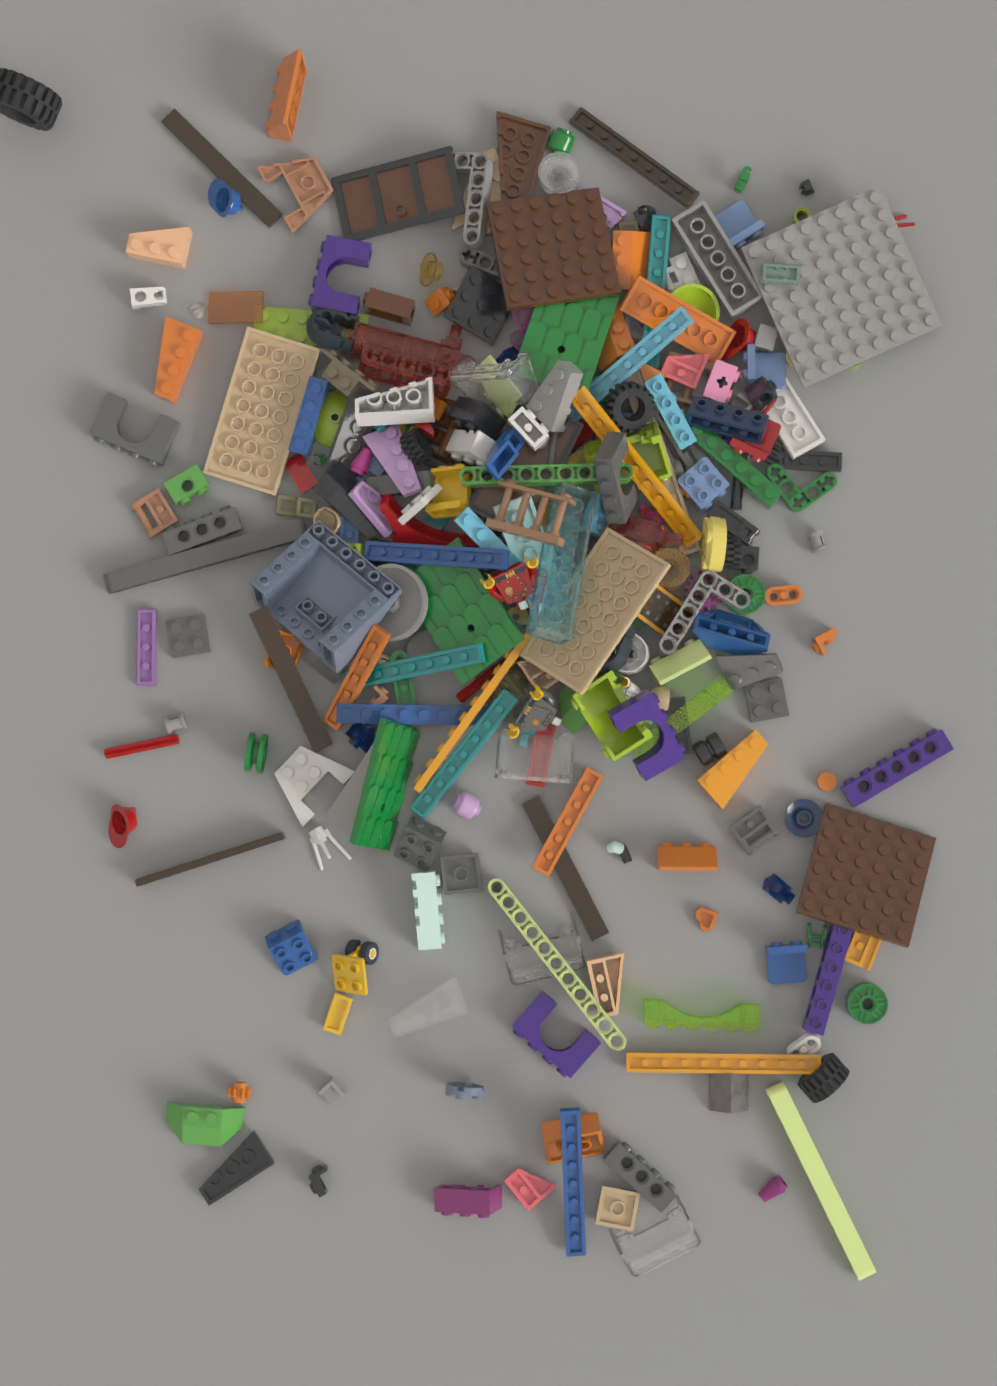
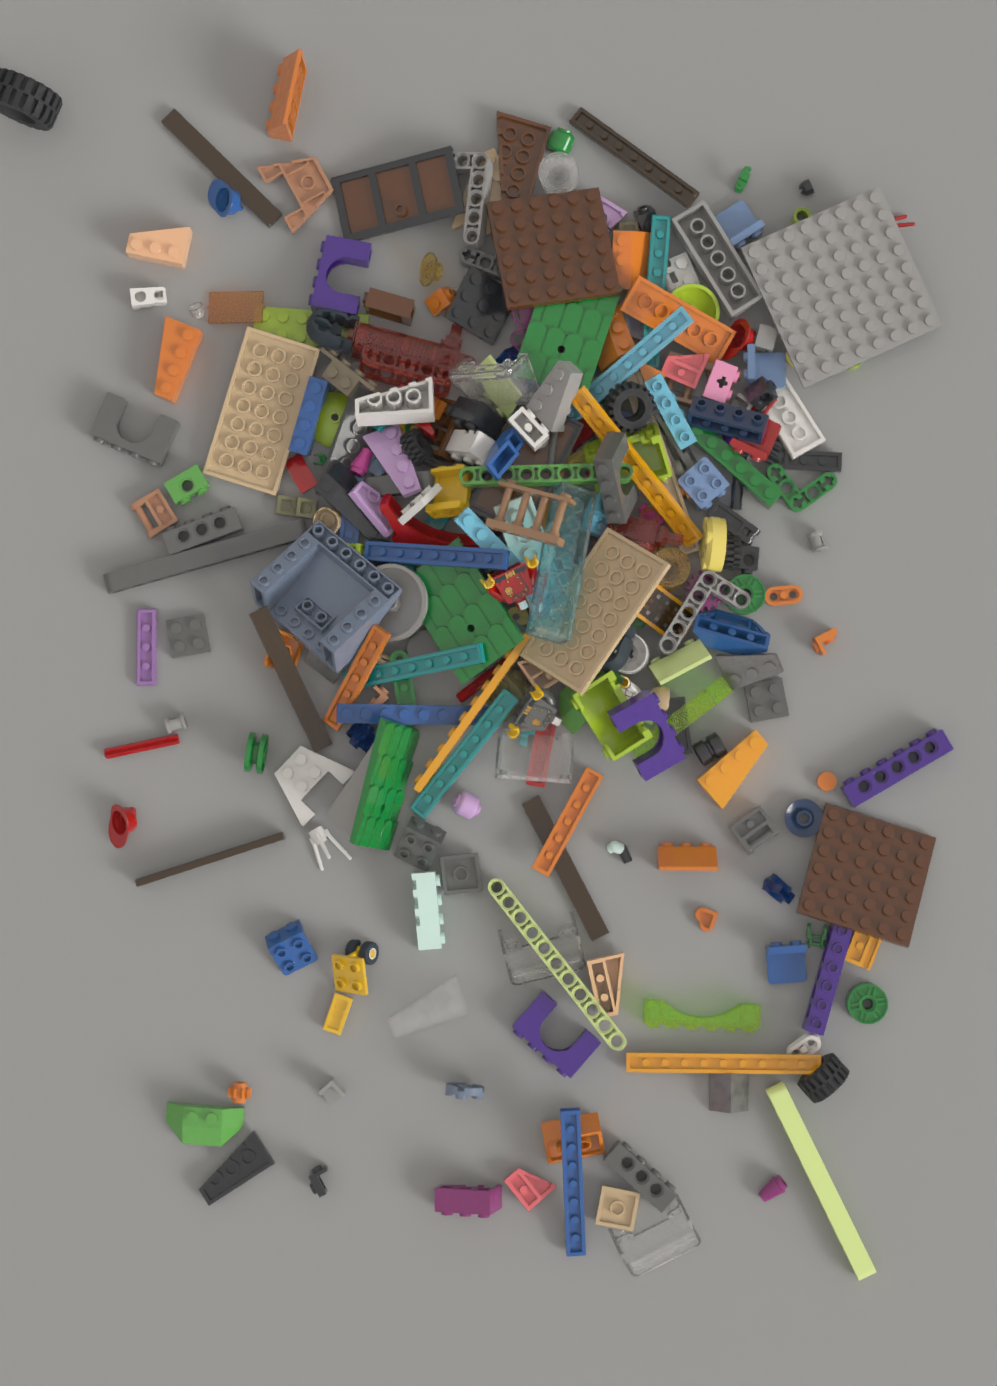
(780, 273): sand green plate -> none

